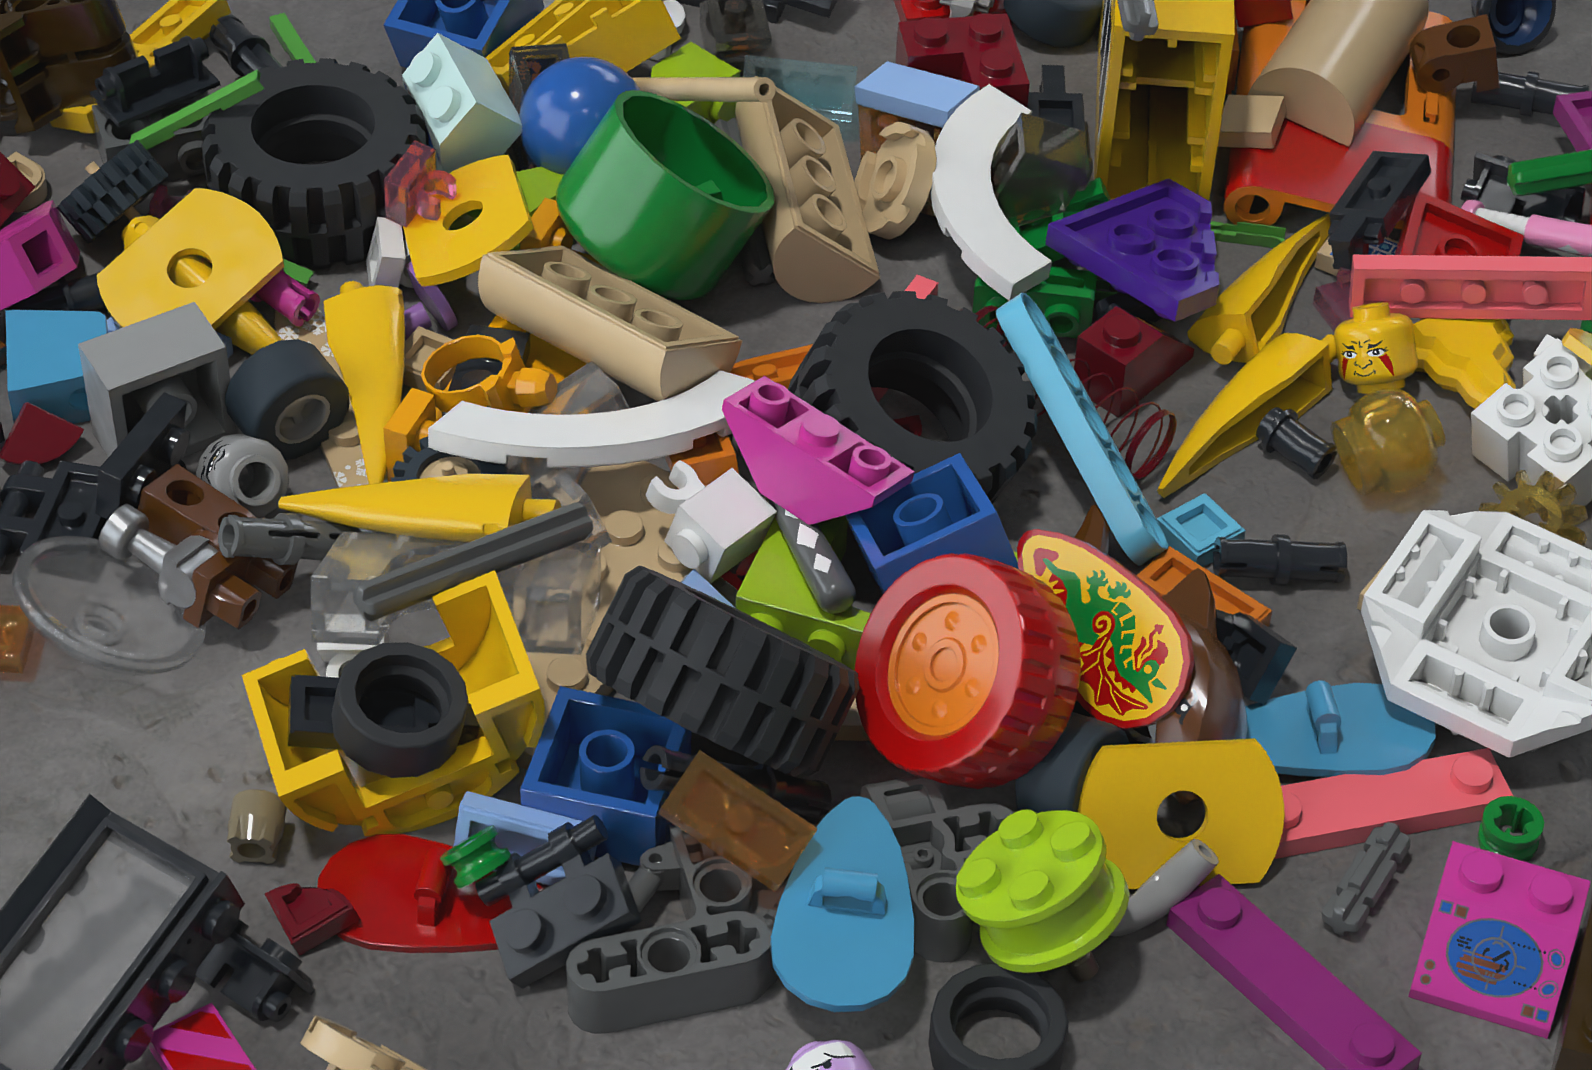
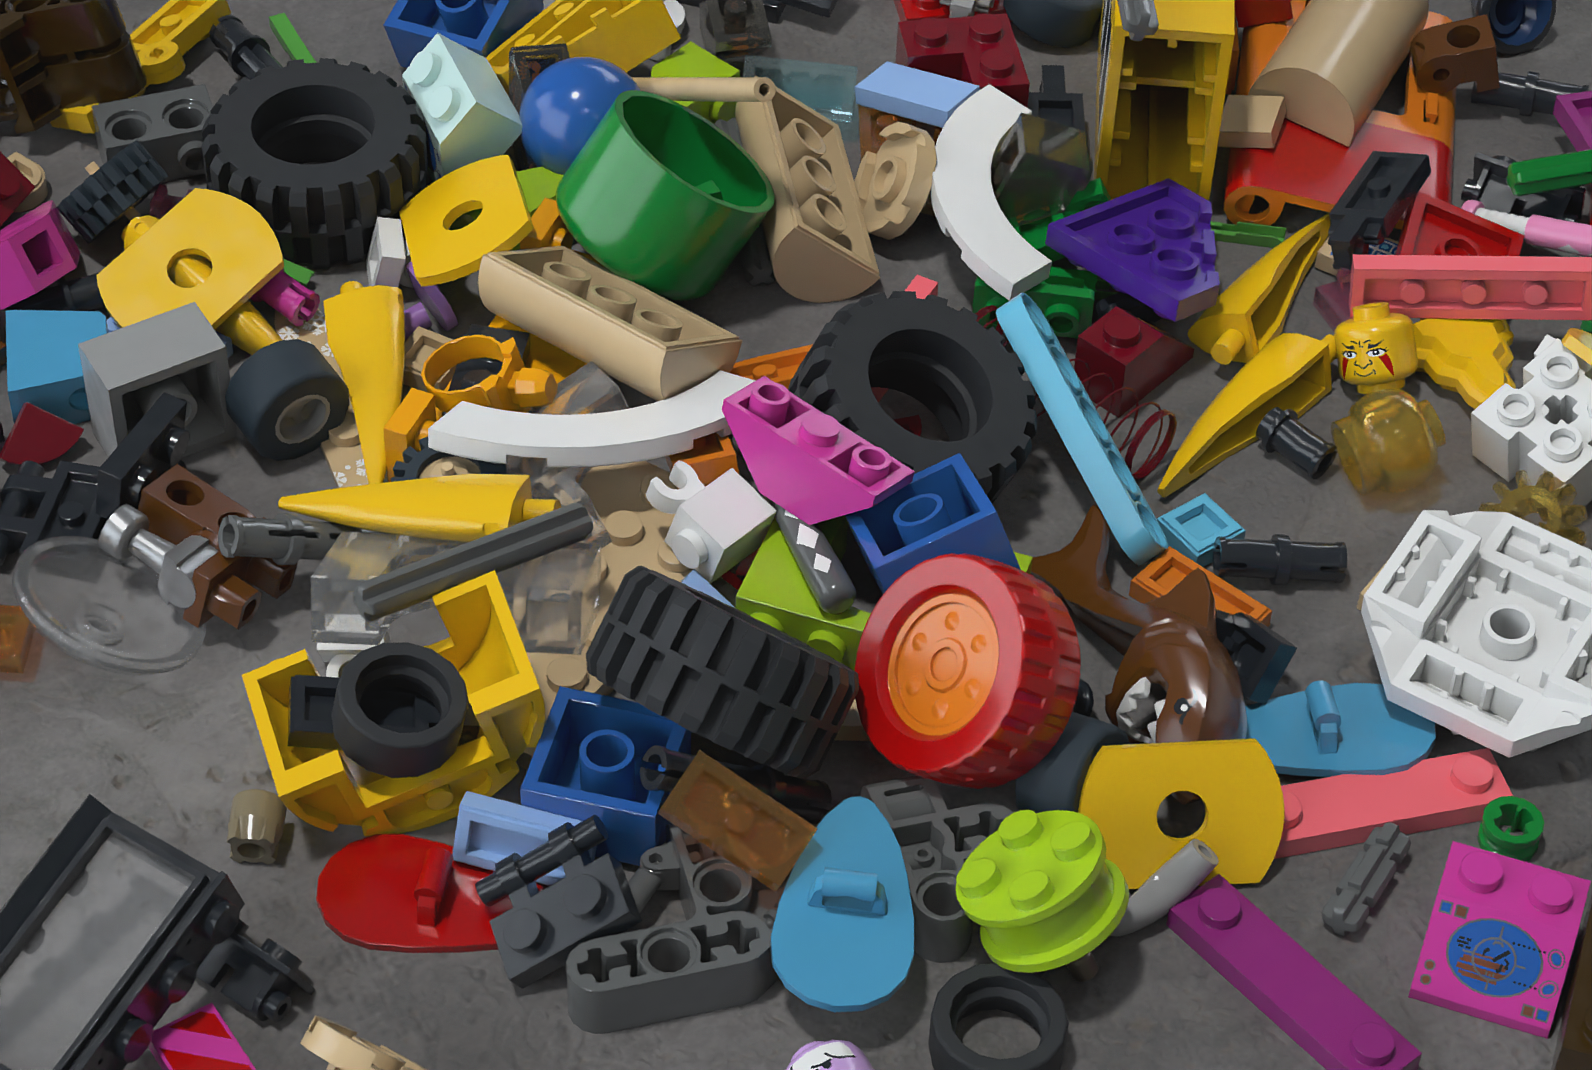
(136, 91): black hinge -> none
(222, 98): bright green piece -> none
(246, 472): light grey head -> none
(310, 914): dark red tile -> none
(413, 182): clear pink tile -> none
(475, 856): green bush -> none
(1129, 638): shield -> none

